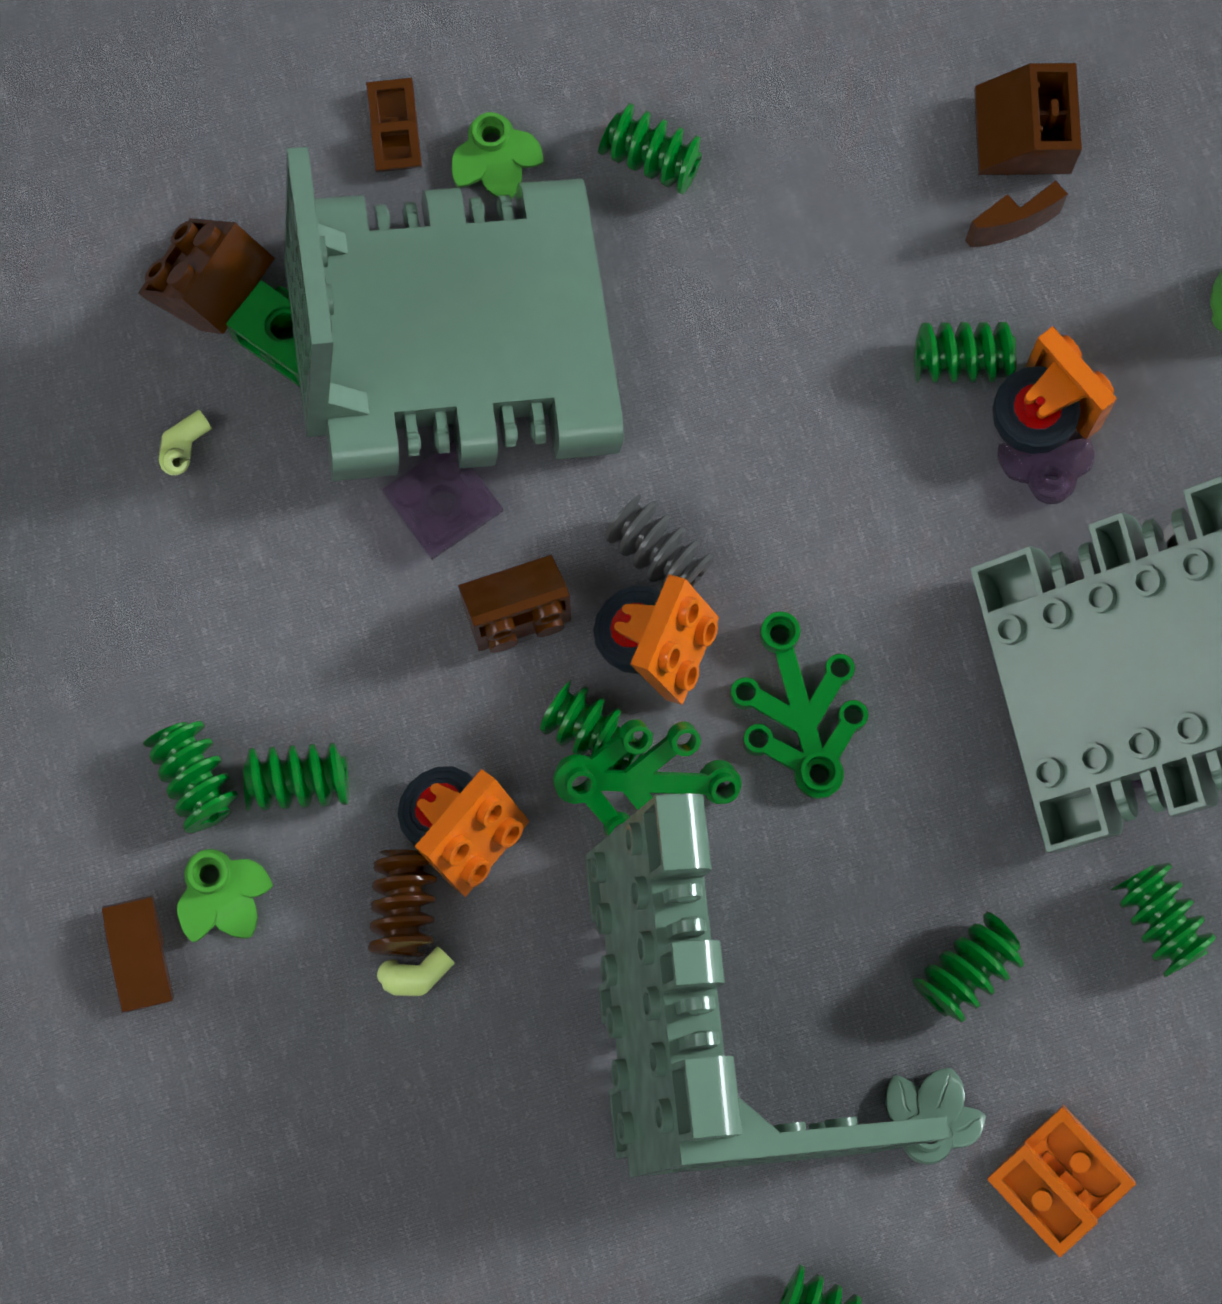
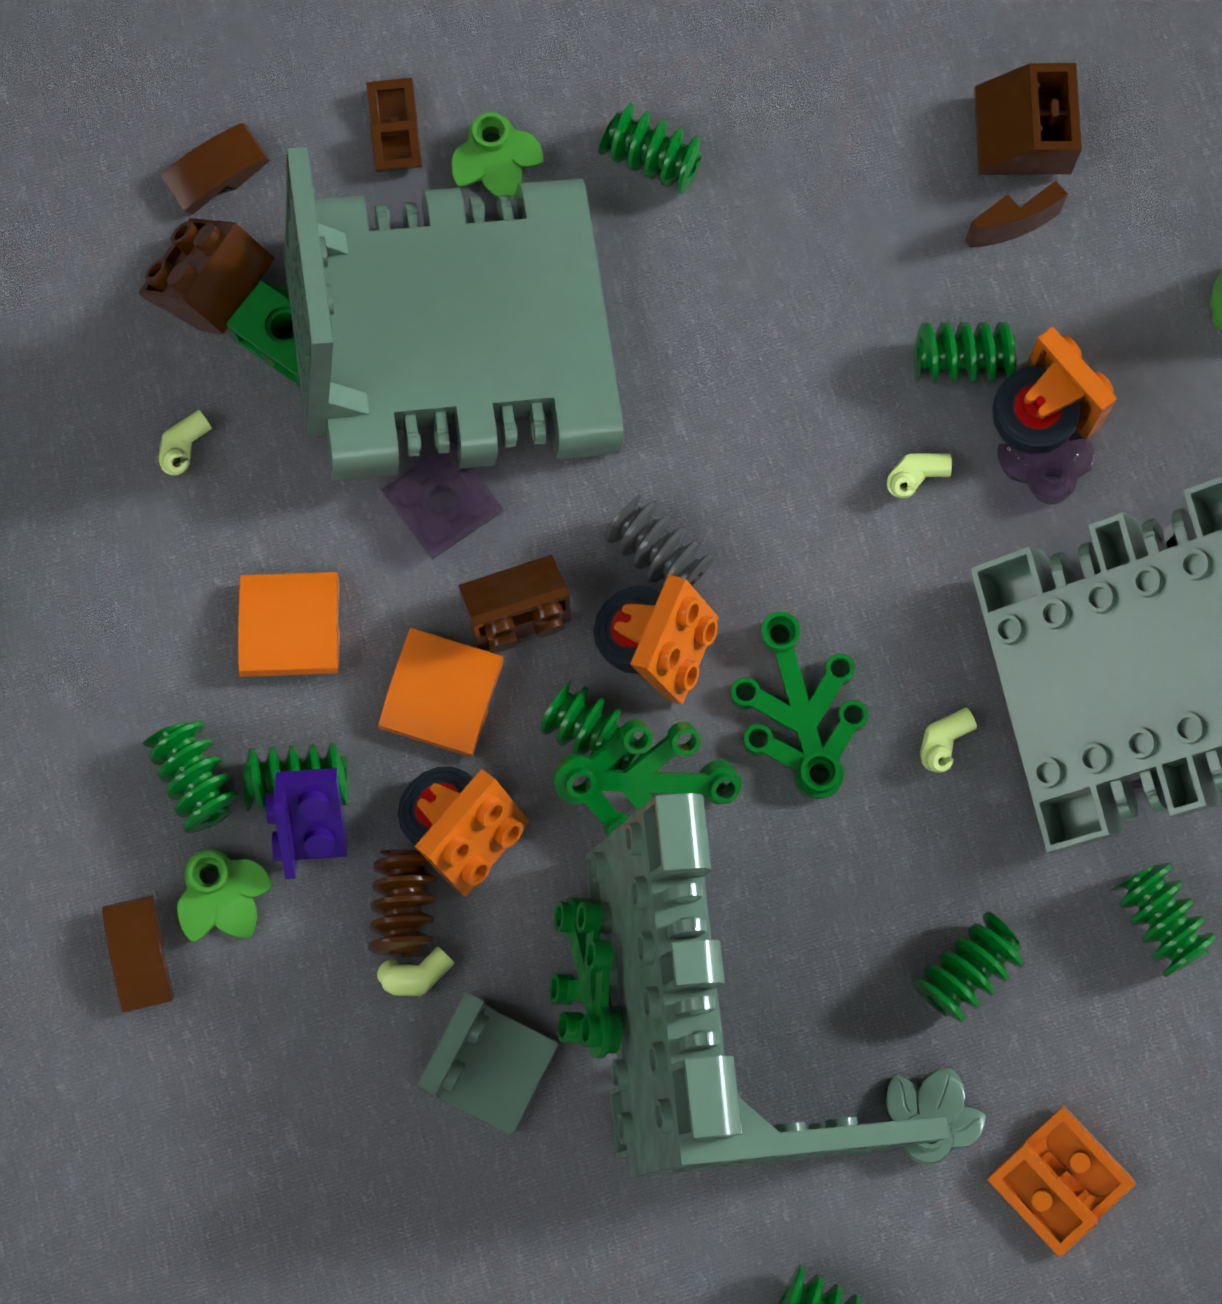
(210, 167): none -> reddish brown slope
(288, 624): none -> orange slope
(307, 817): none -> dark purple bracket
(440, 692): none -> orange slope
(487, 1064): none -> sand green bracket
(600, 1028): none -> green plant
(914, 469): none -> yellowish green arm
(940, 738): none -> yellowish green arm

